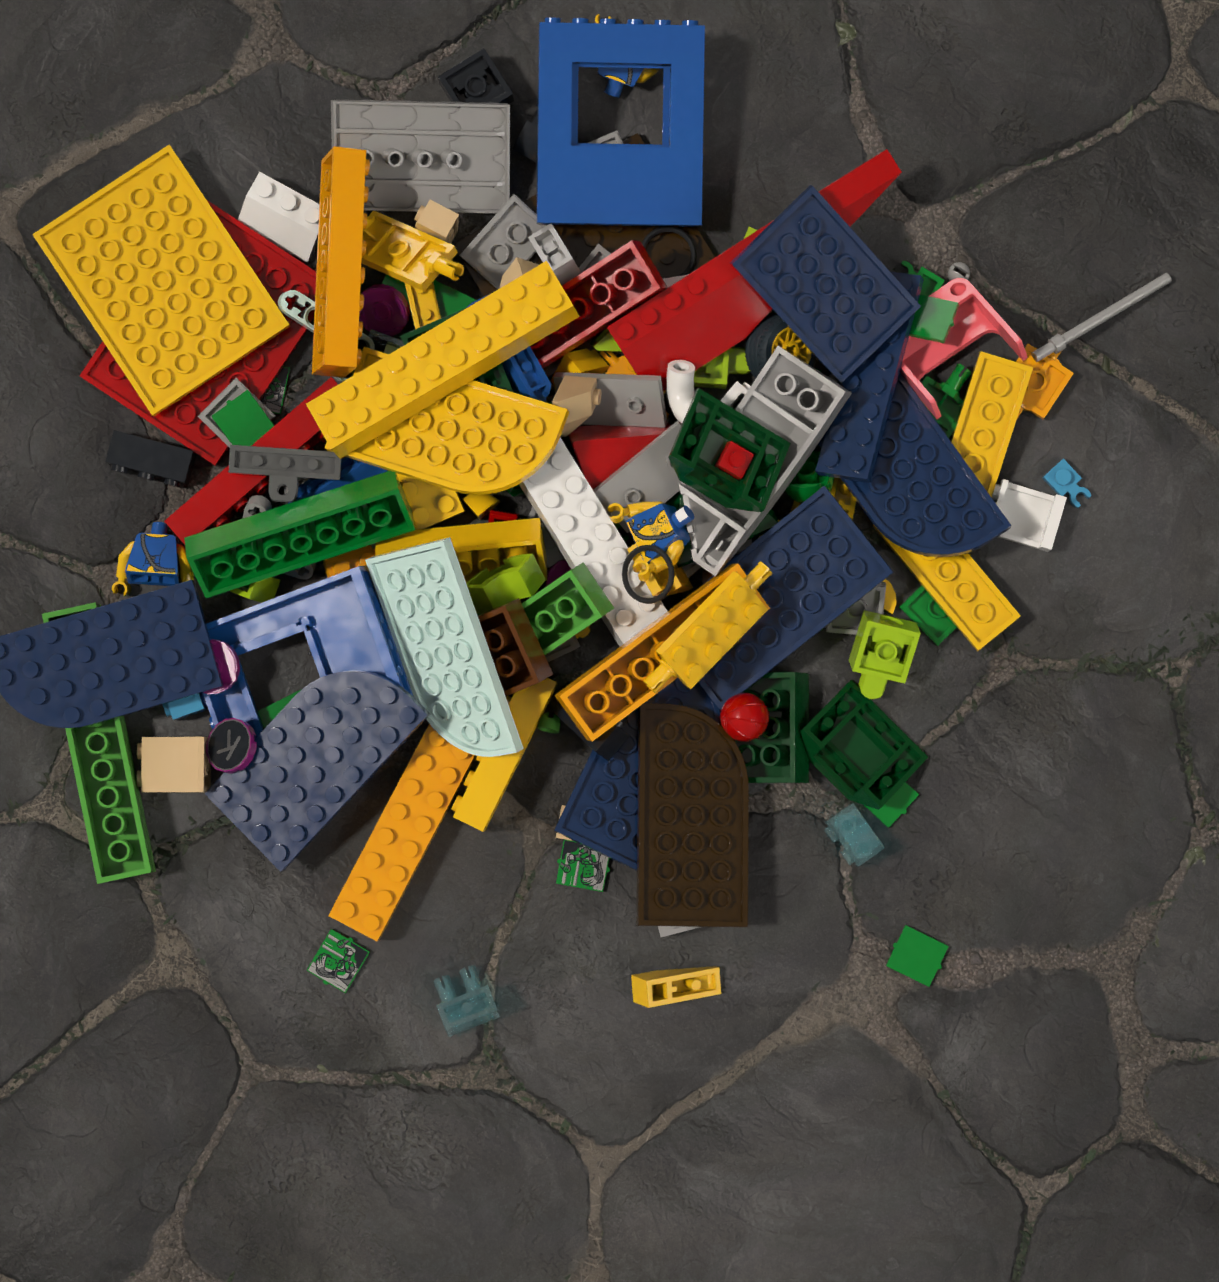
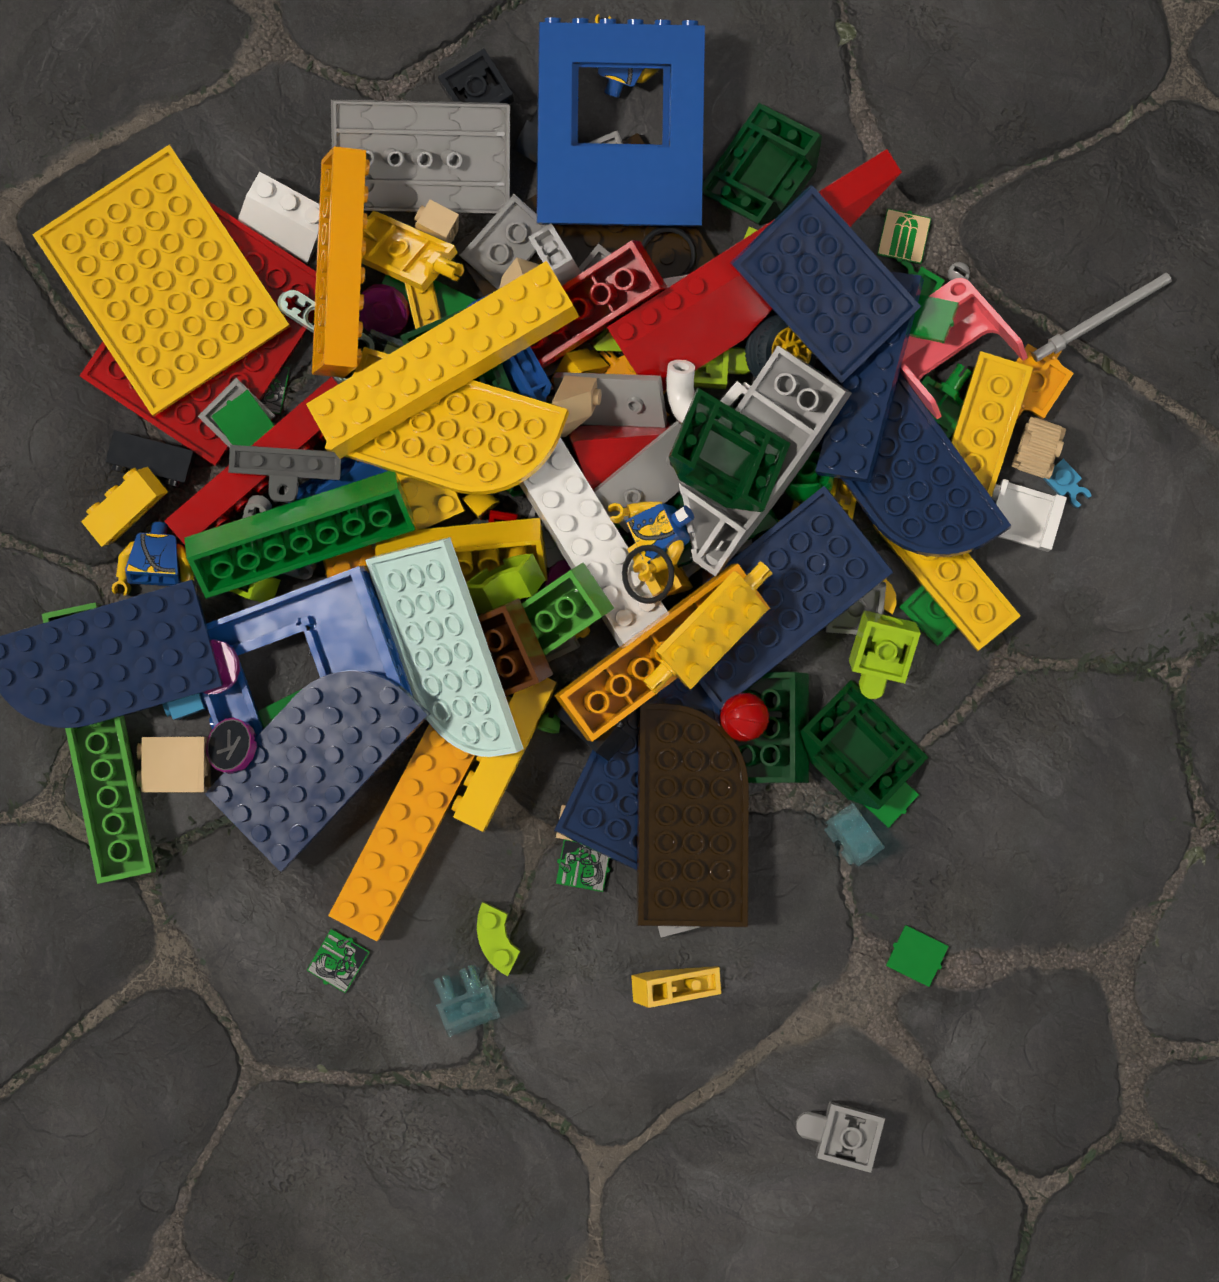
(123, 505): none -> yellow brick
(494, 938): none -> lime brick
(734, 460): red plate -> none
(764, 166): none -> dark green slope
(843, 1135): none -> light grey brick
(904, 236): none -> piece
(1039, 447): none -> tan brick

